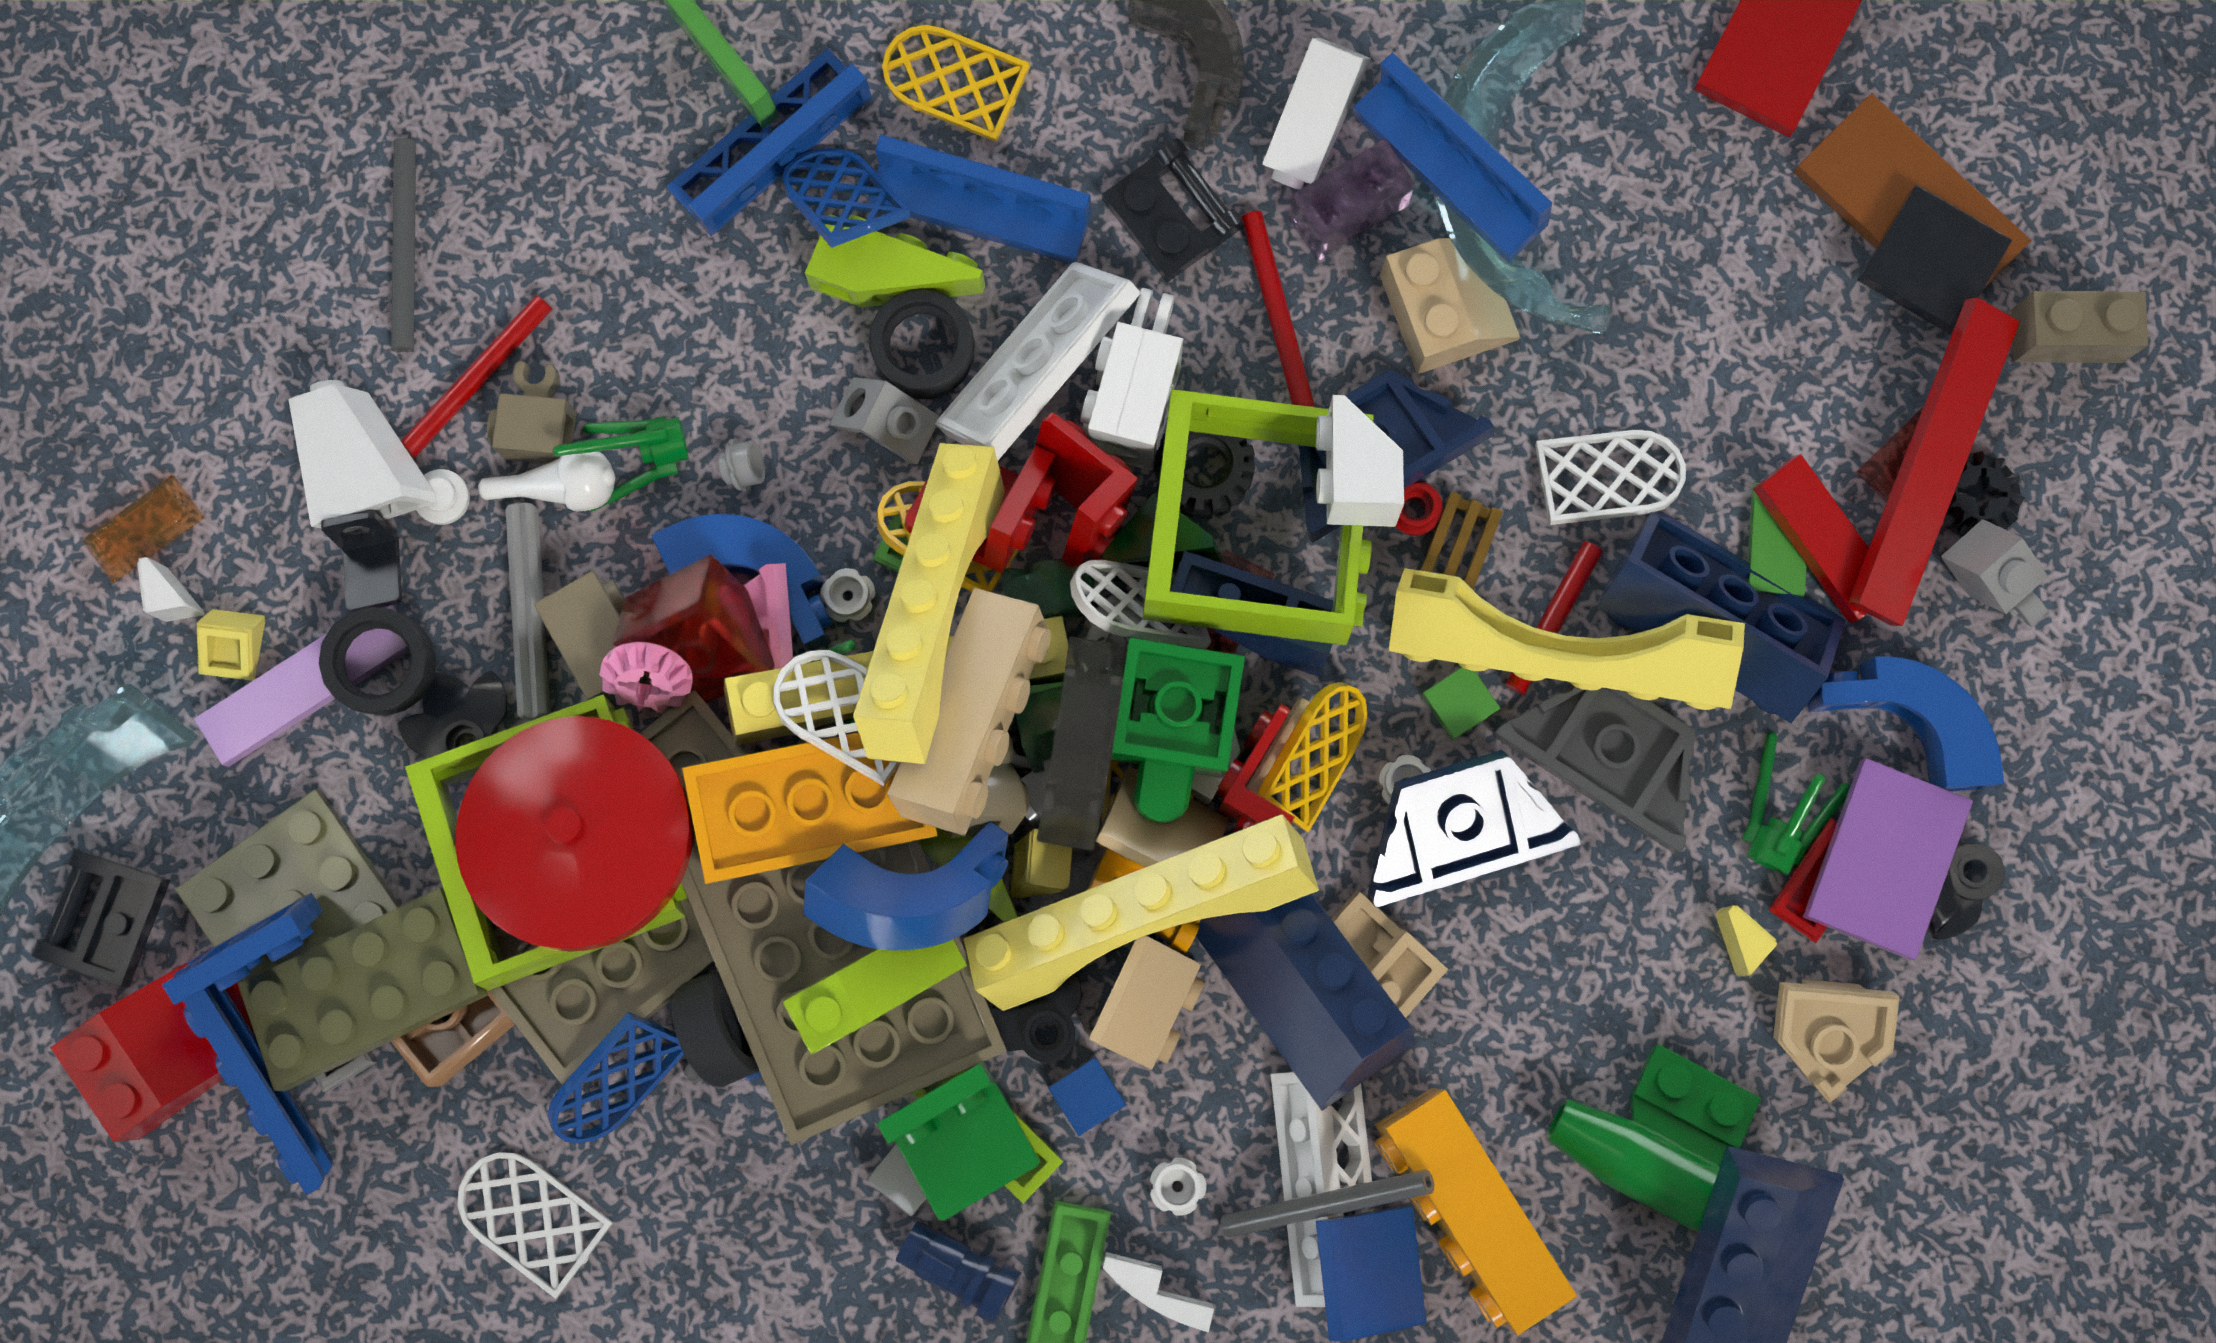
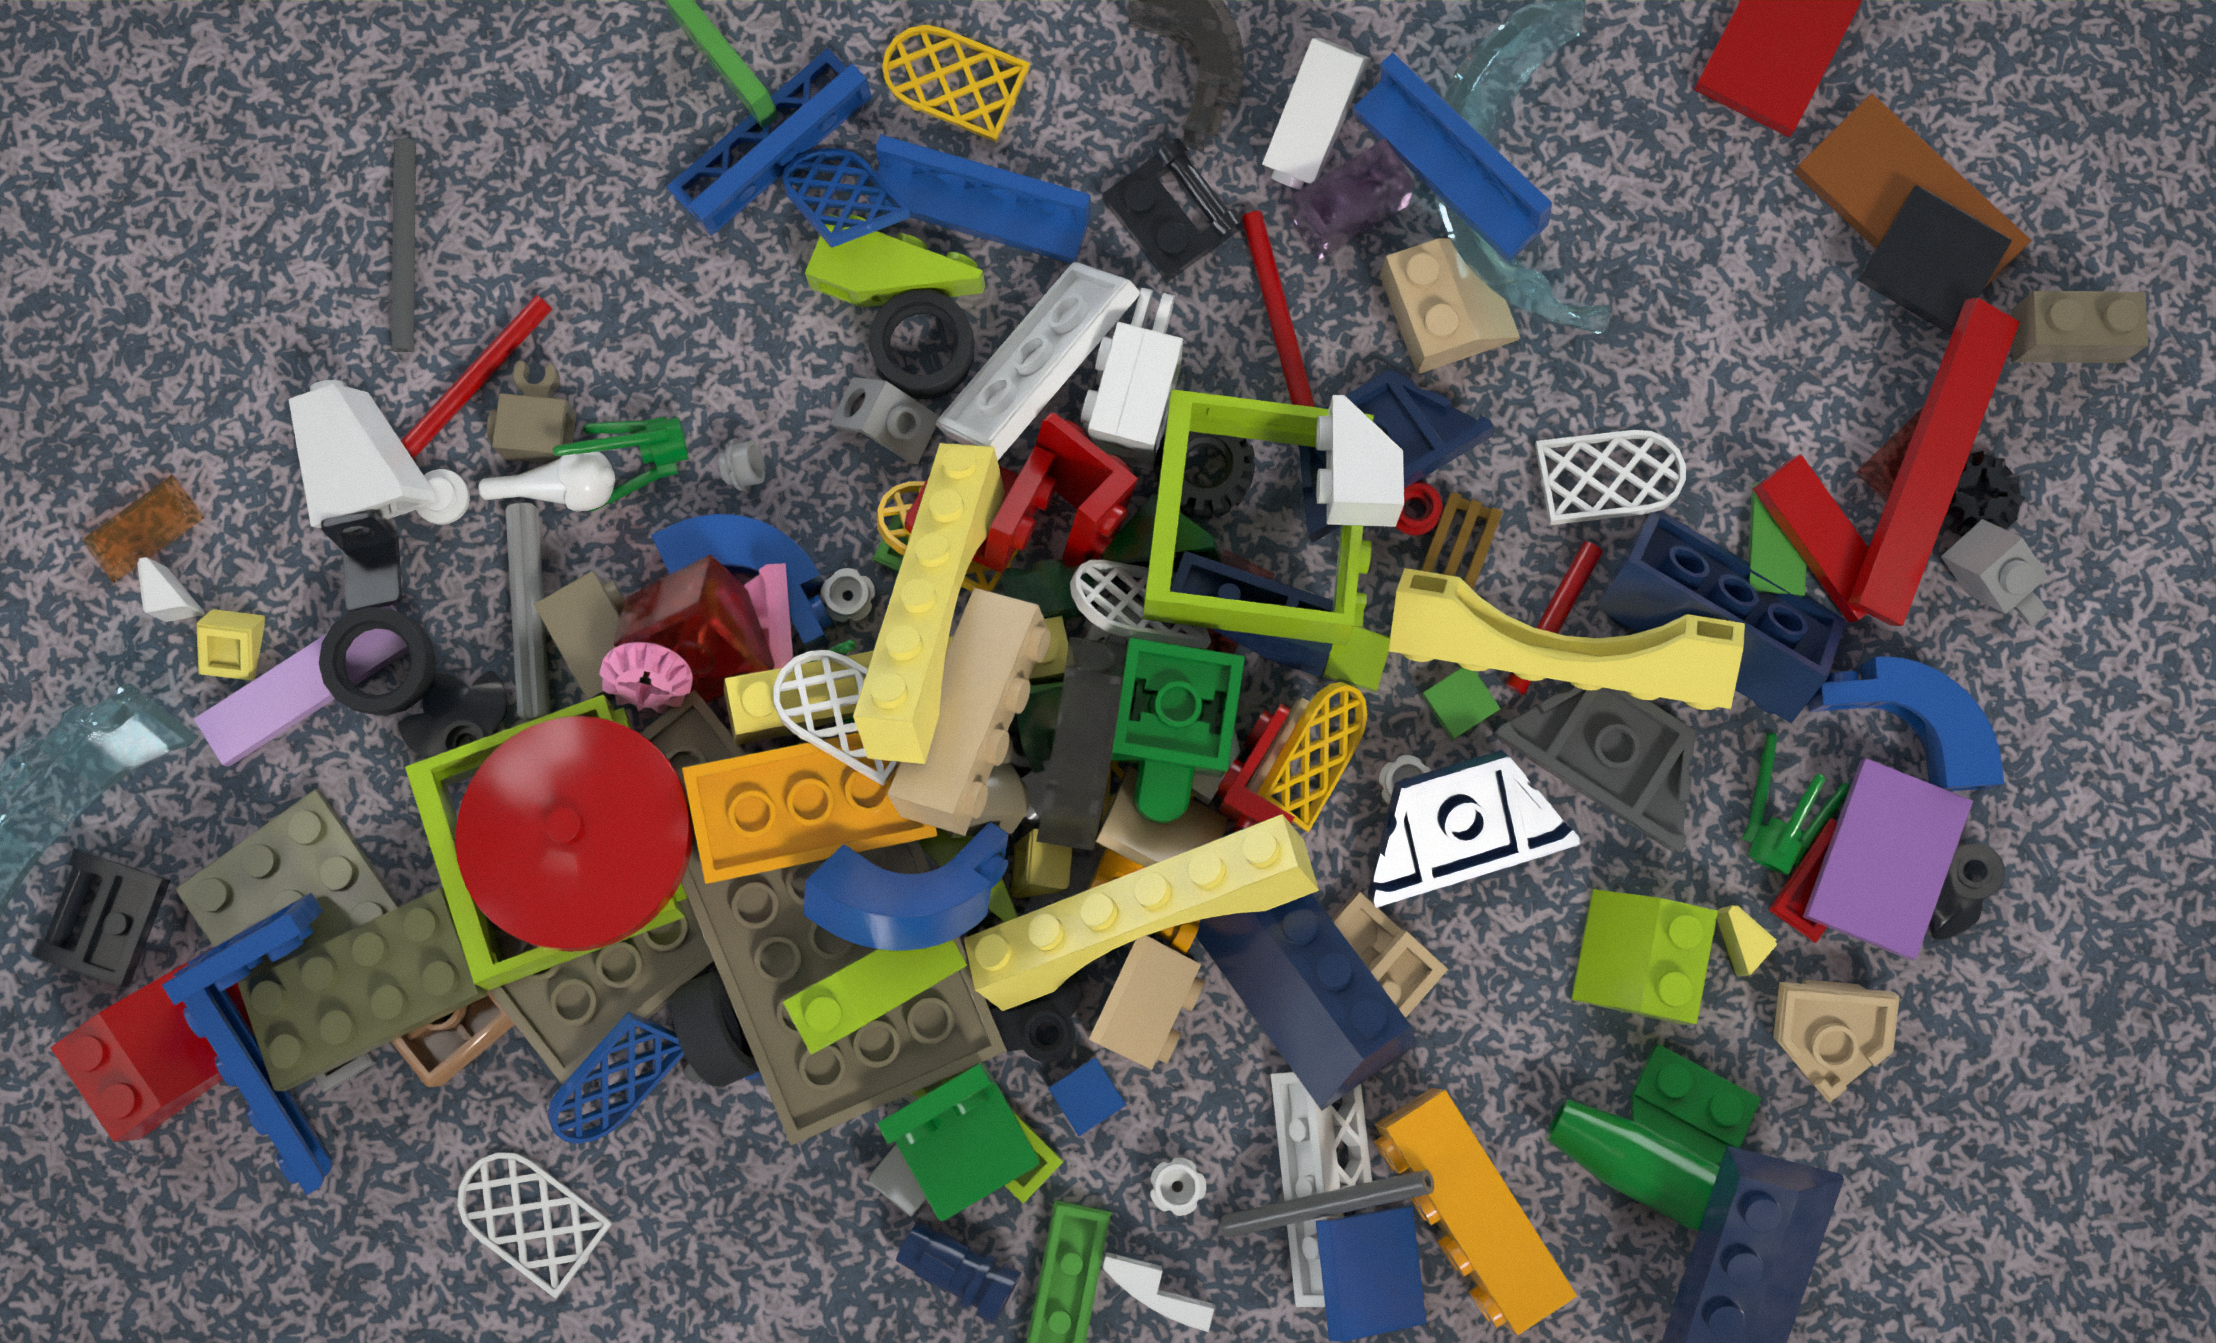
(1359, 661): none -> lime tile
(1644, 956): none -> lime slope

